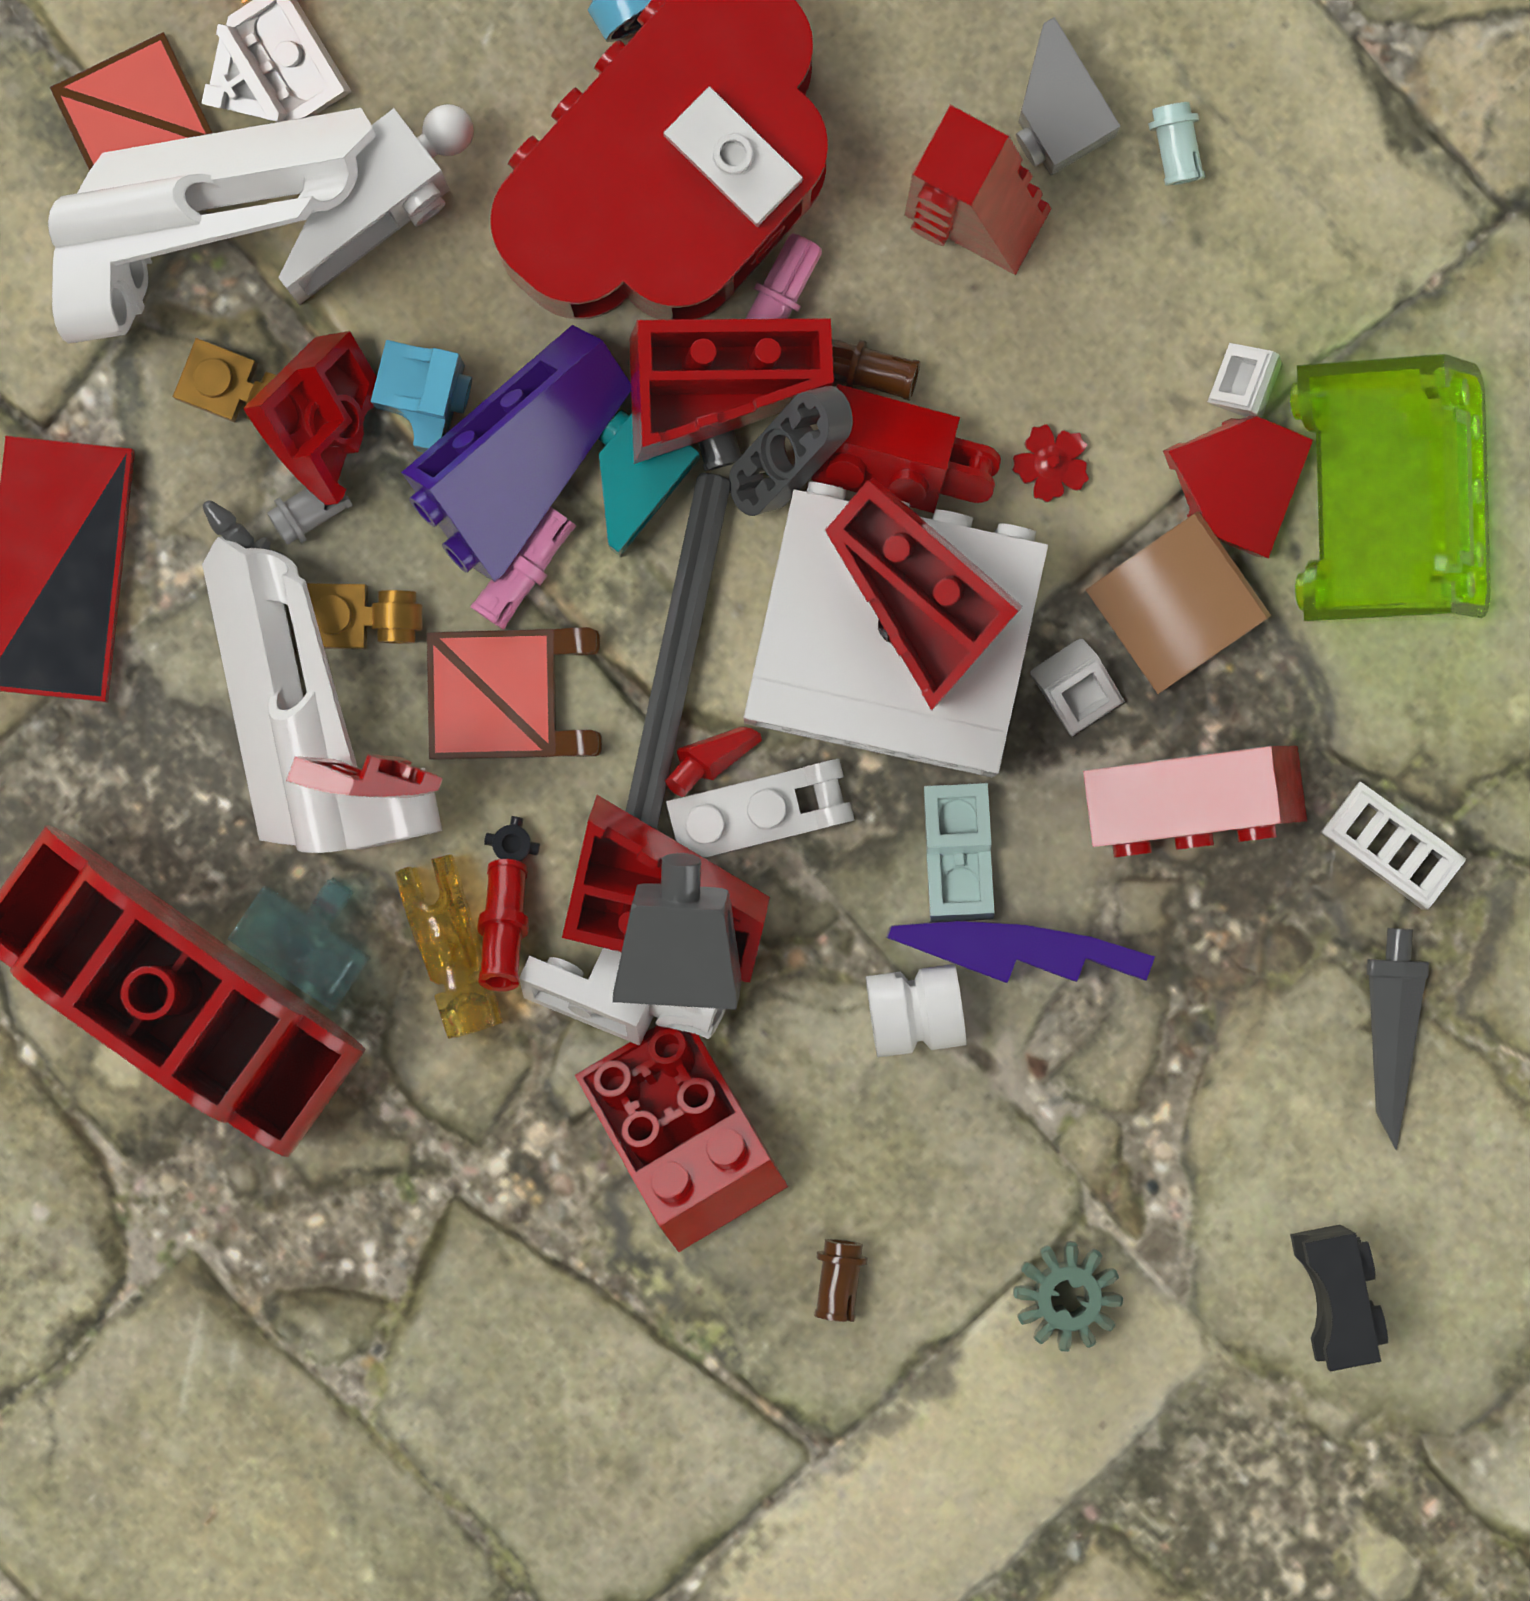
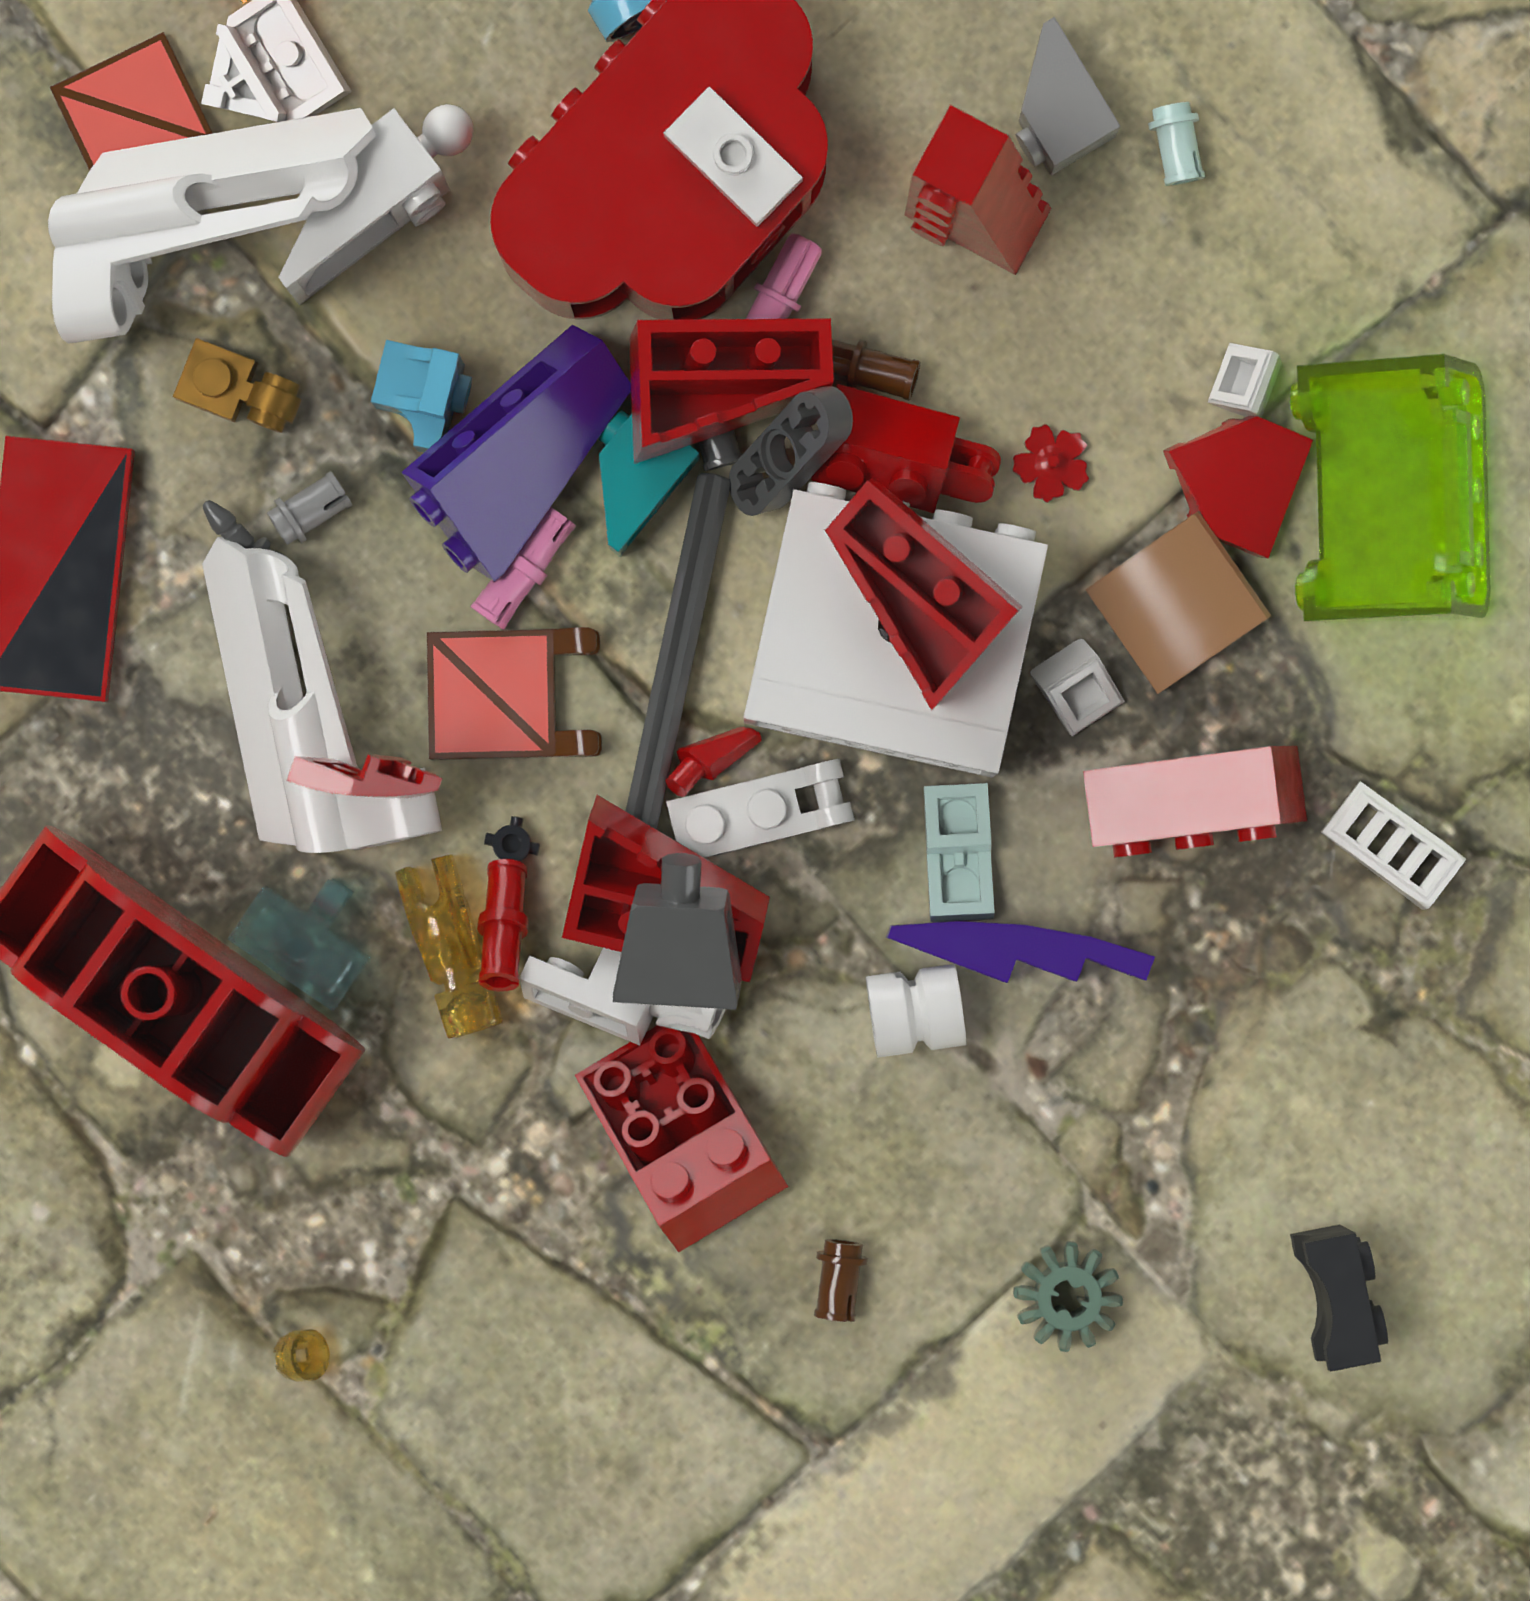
(316, 1353): none -> clear yellow hinge
(317, 412): red slope -> none
(345, 615): pearl gold plate -> none
(1395, 1008): dark grey bar -> none

